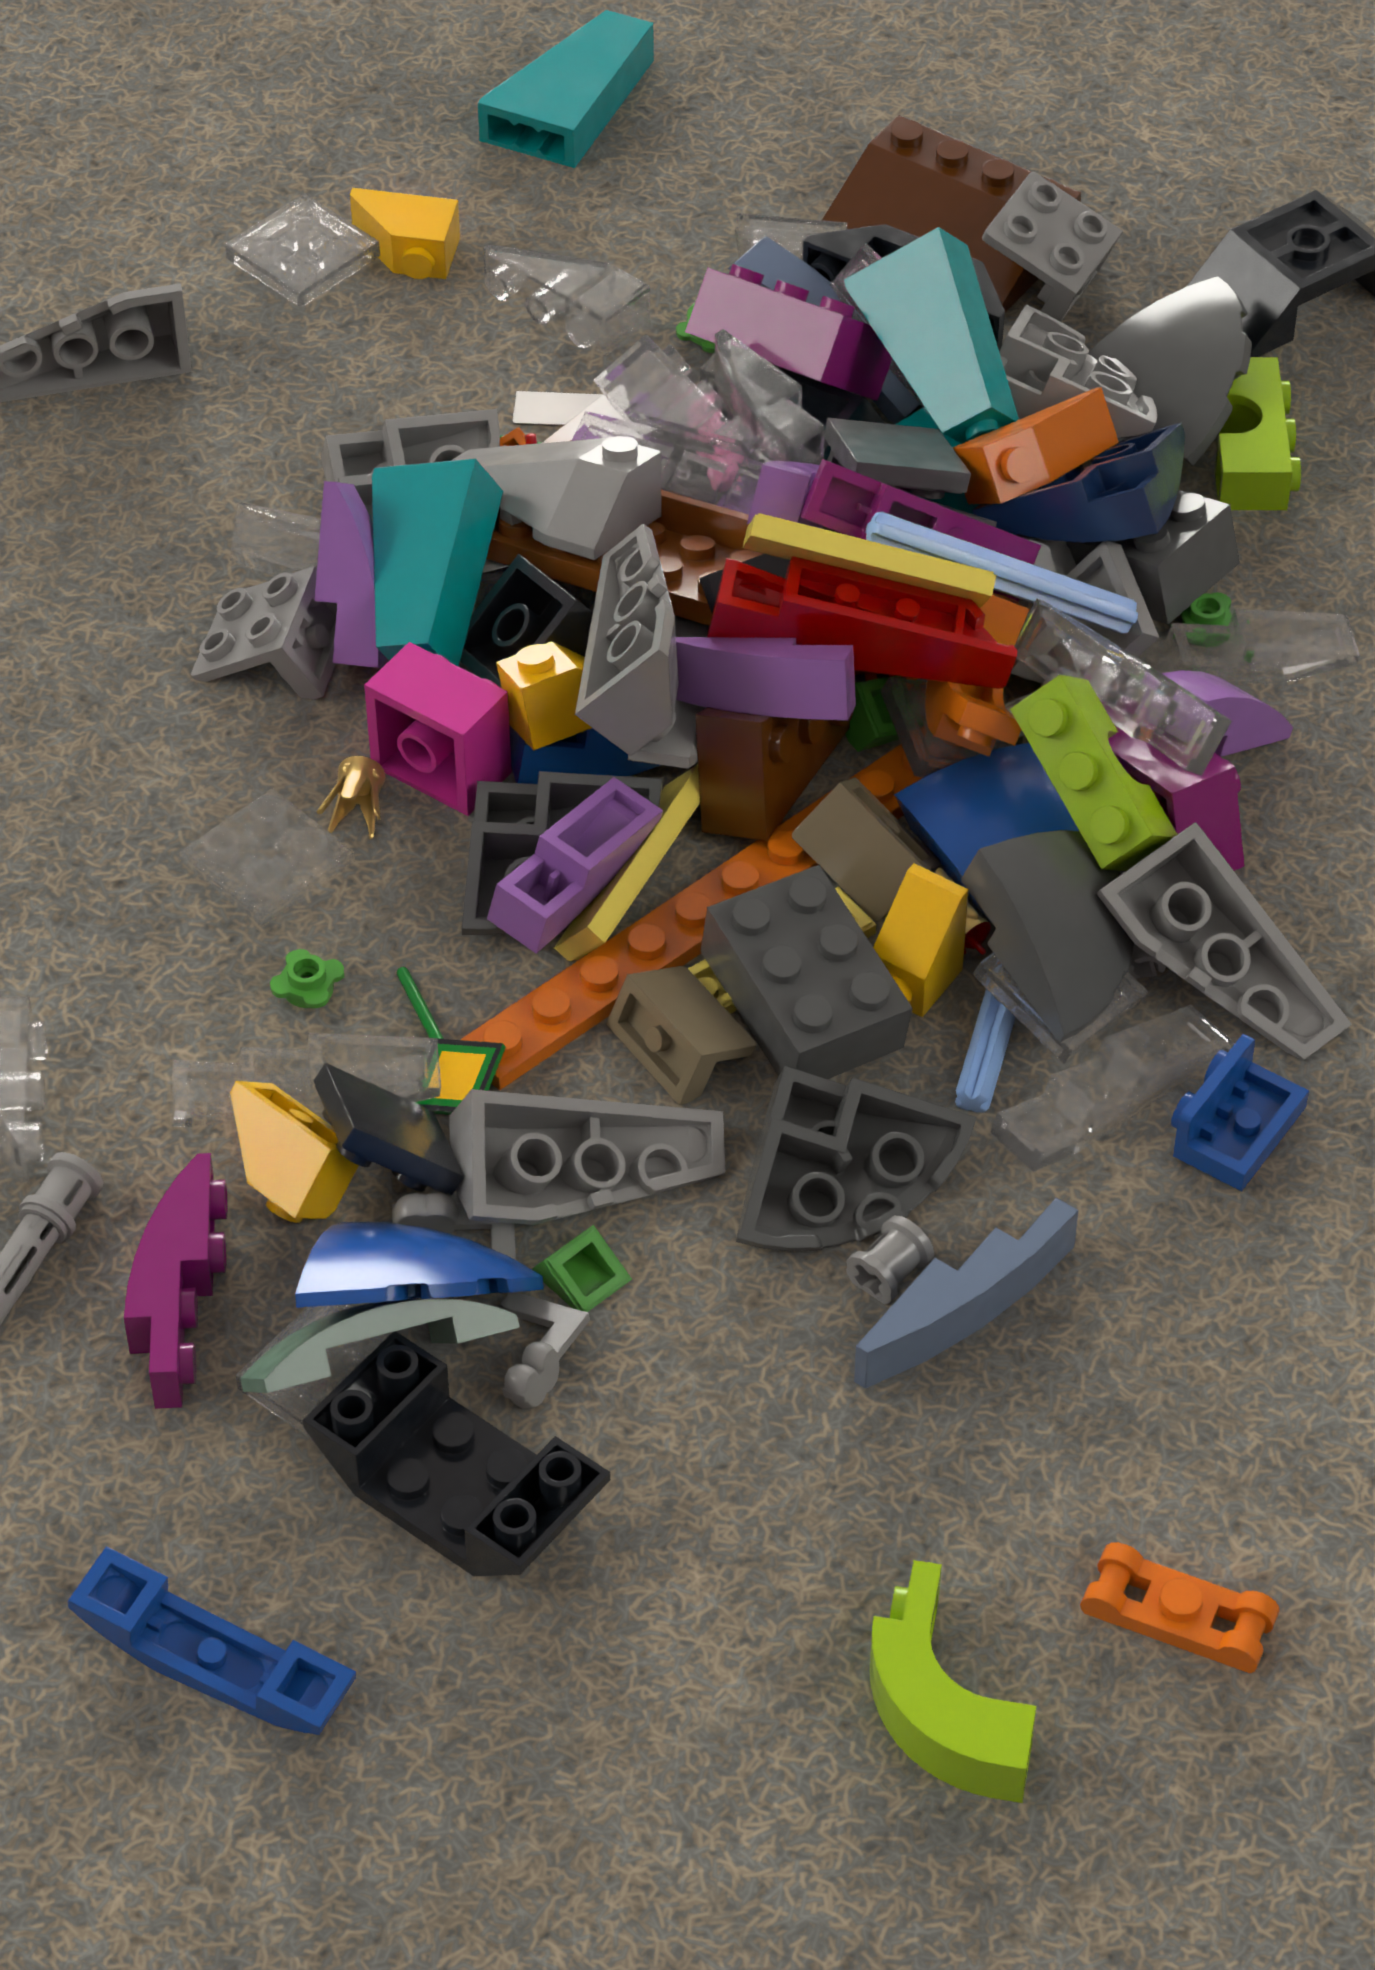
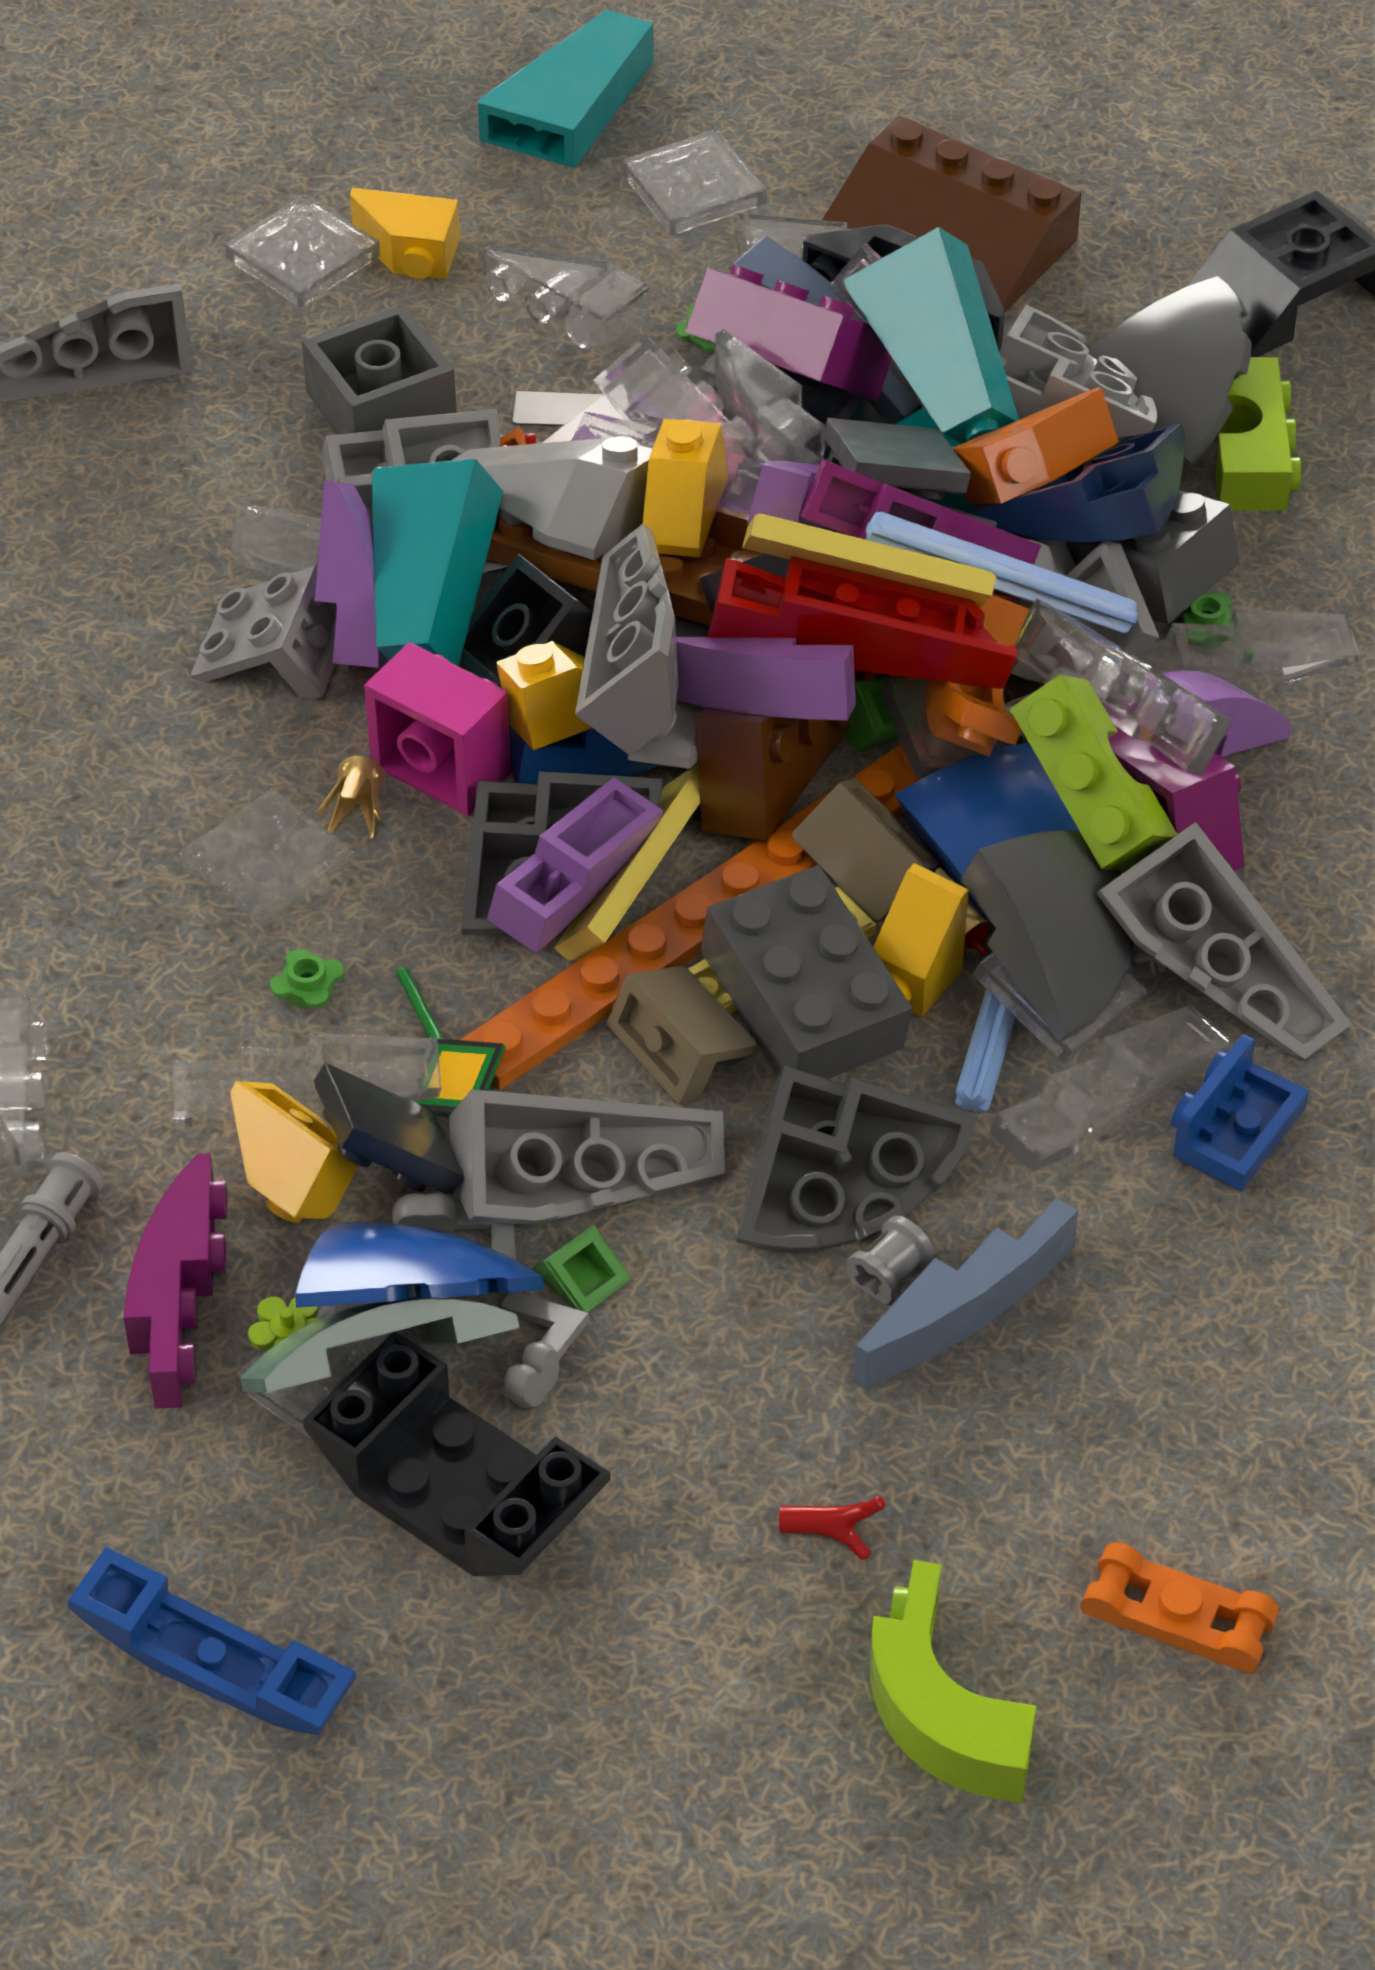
(278, 1321): none -> lime plant
(377, 372): none -> dark grey brick
(684, 485): none -> yellow slope
(694, 181): none -> clear tile
(831, 1522): none -> red bar
(1052, 240): light grey bracket -> none

